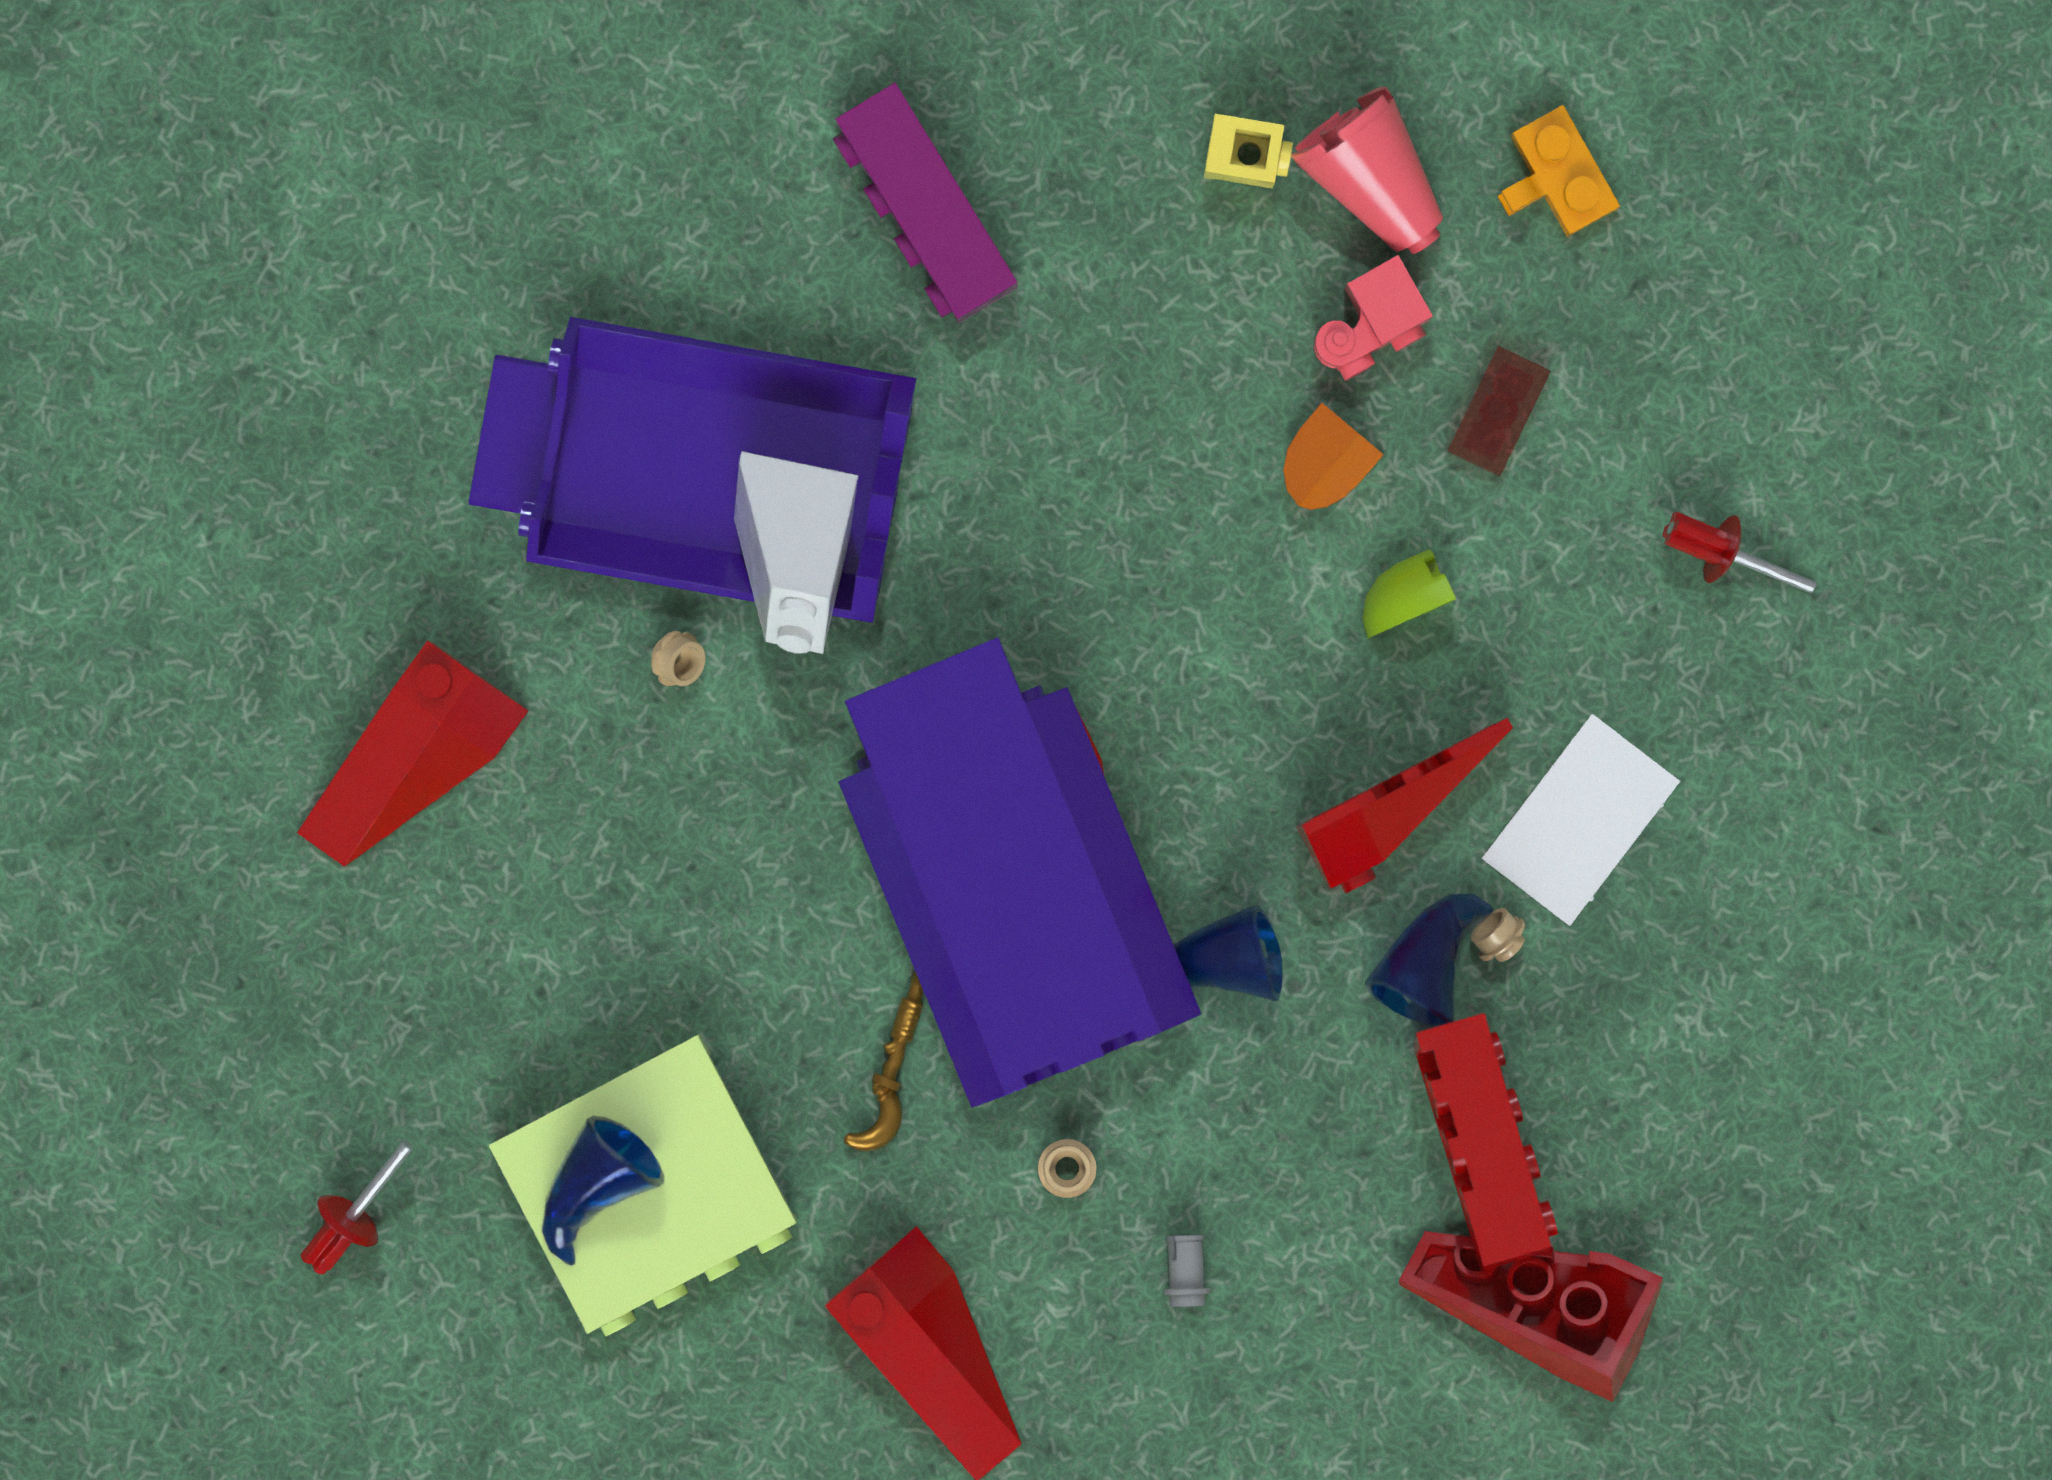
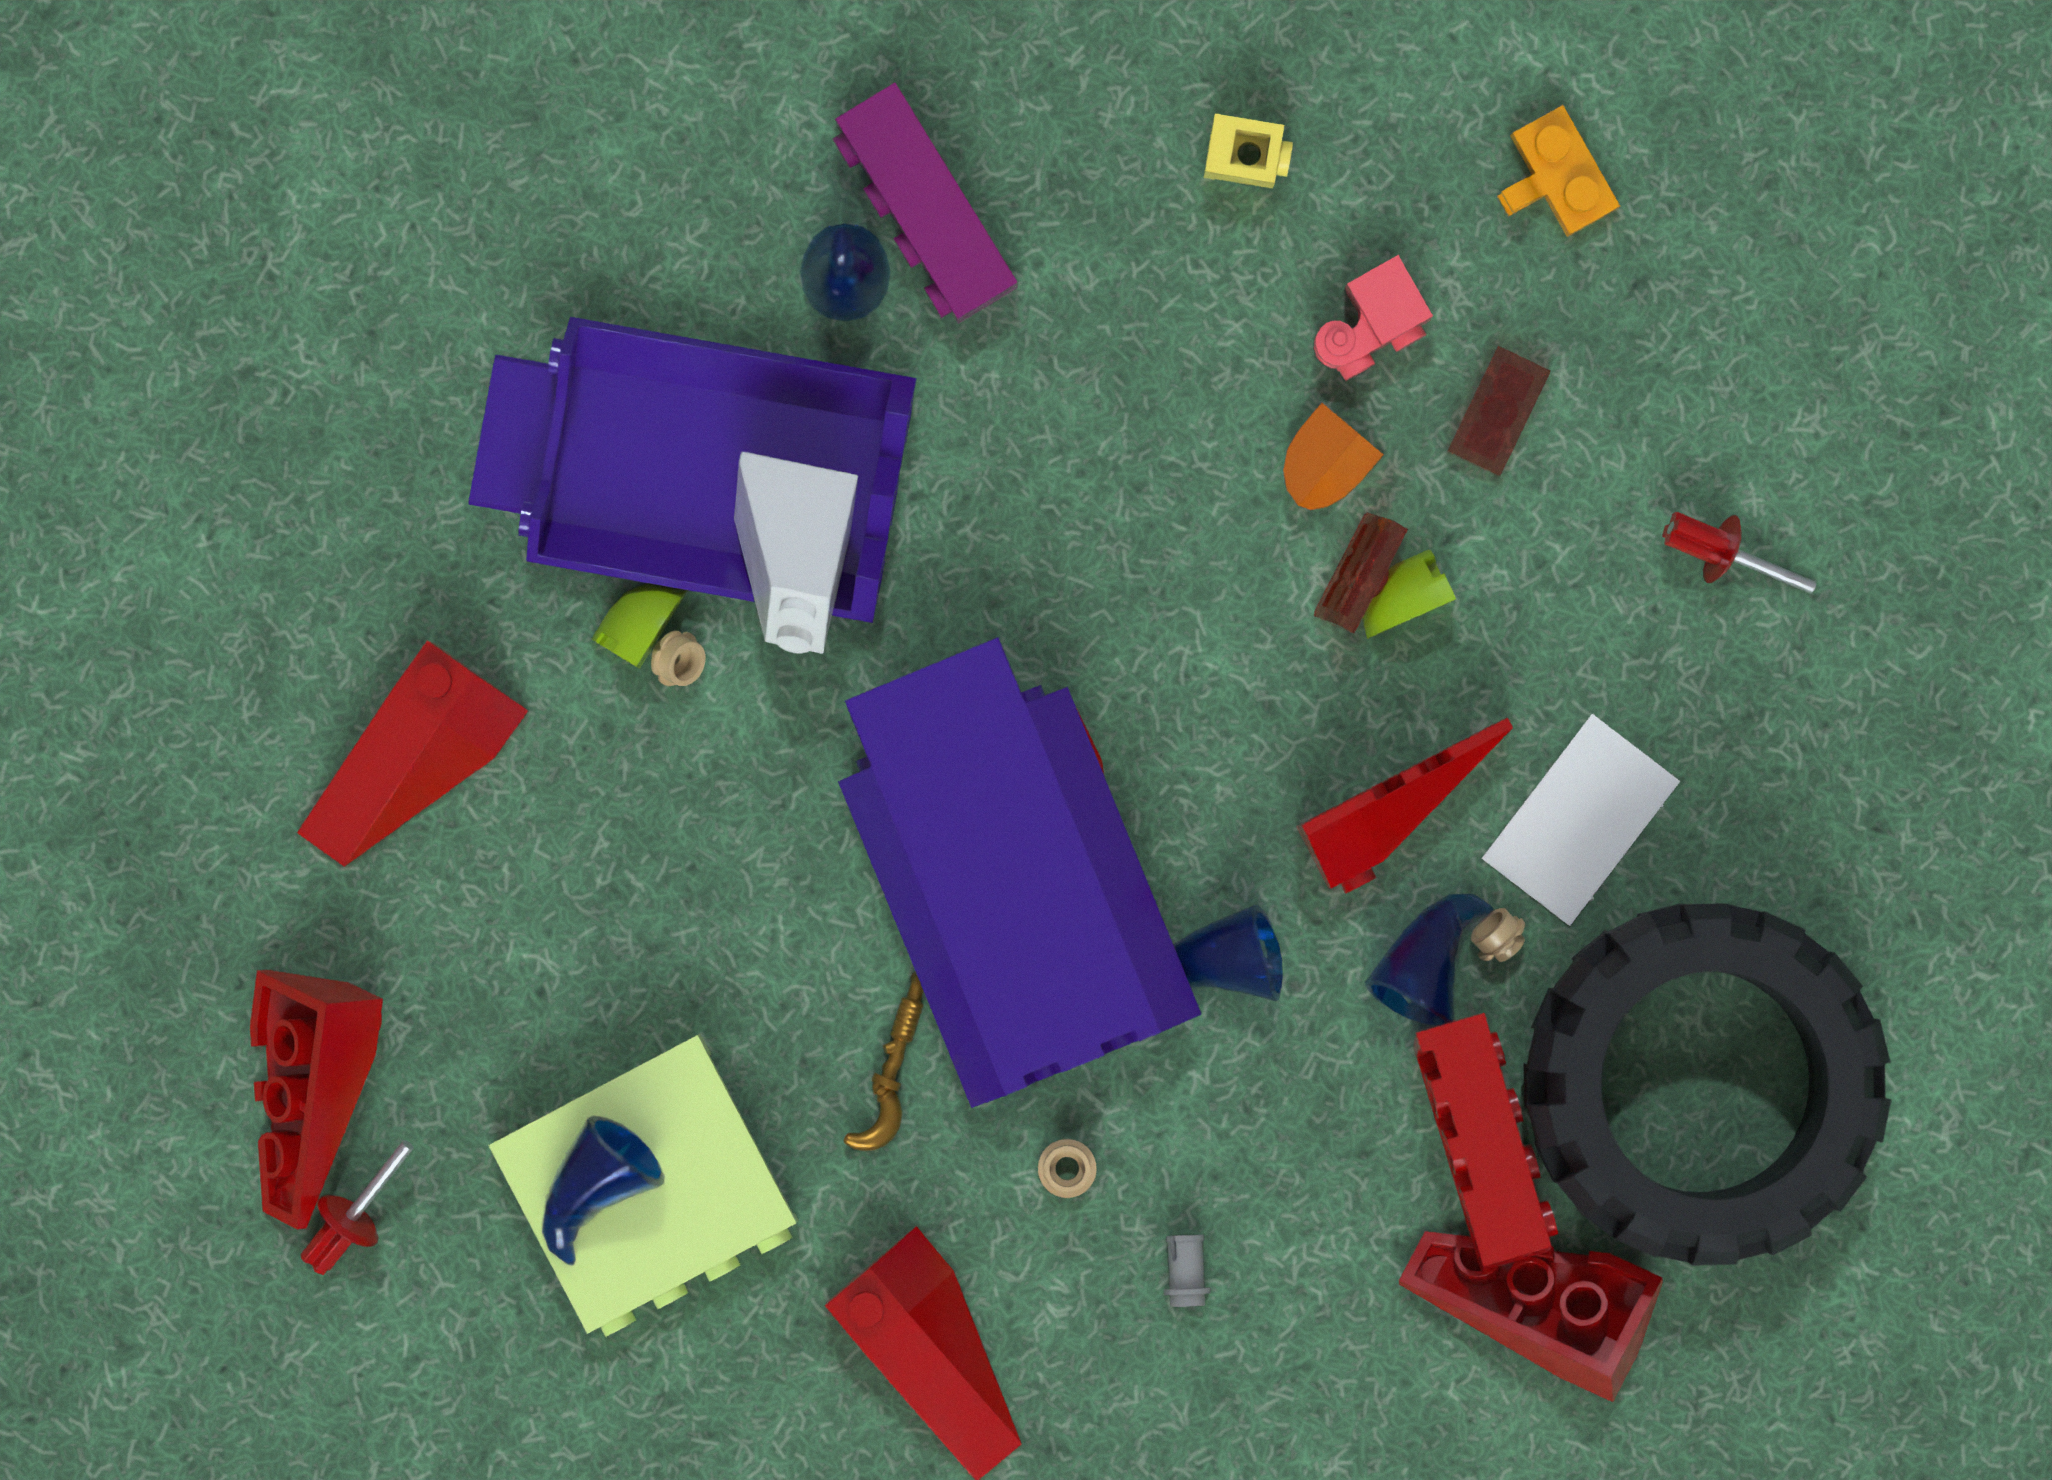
(318, 1058): none -> red wedge
(638, 621): none -> lime brick
(845, 272): none -> clear blue hat
(1360, 572): none -> clear red plate
(1374, 171): coral cone -> none
(1843, 1107): none -> black tyre

